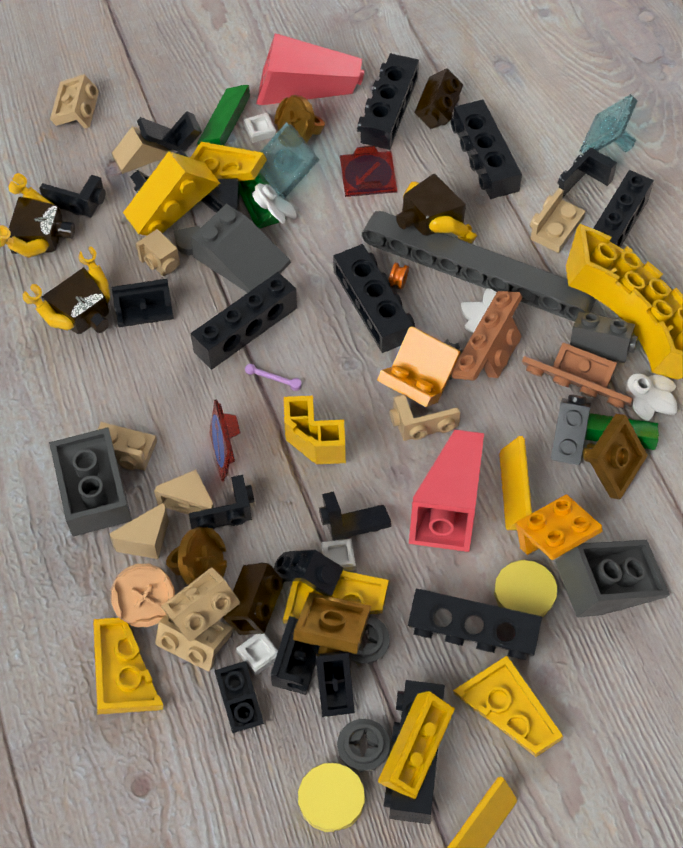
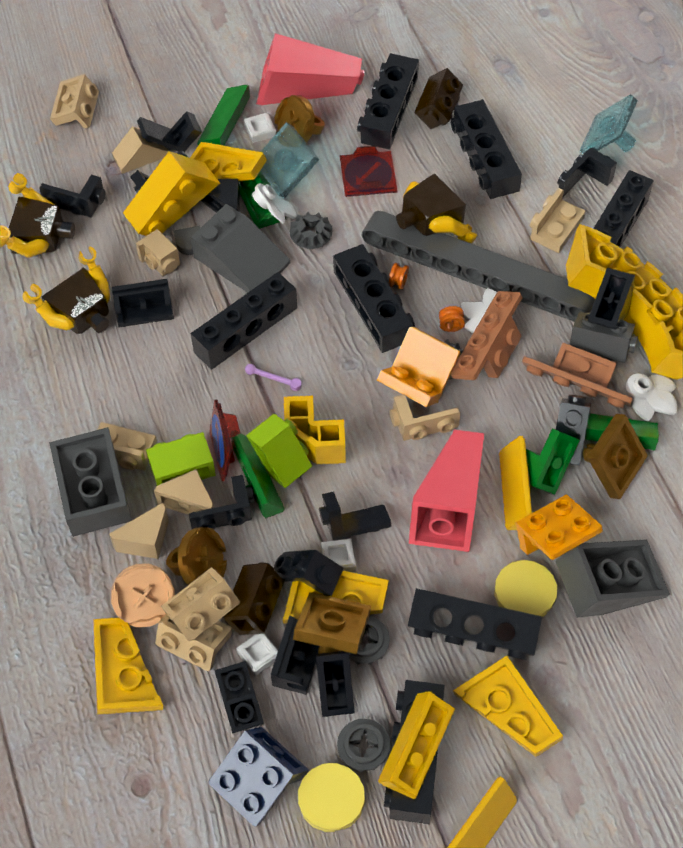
(181, 457): none -> lime brick
(256, 774): none -> bracket
(257, 477): none -> green slope
(280, 450): none -> lime brick
(310, 239): none -> dark grey gear
(451, 319): none -> orange bush
(550, 466): none -> green slope
(613, 299): none -> black slope

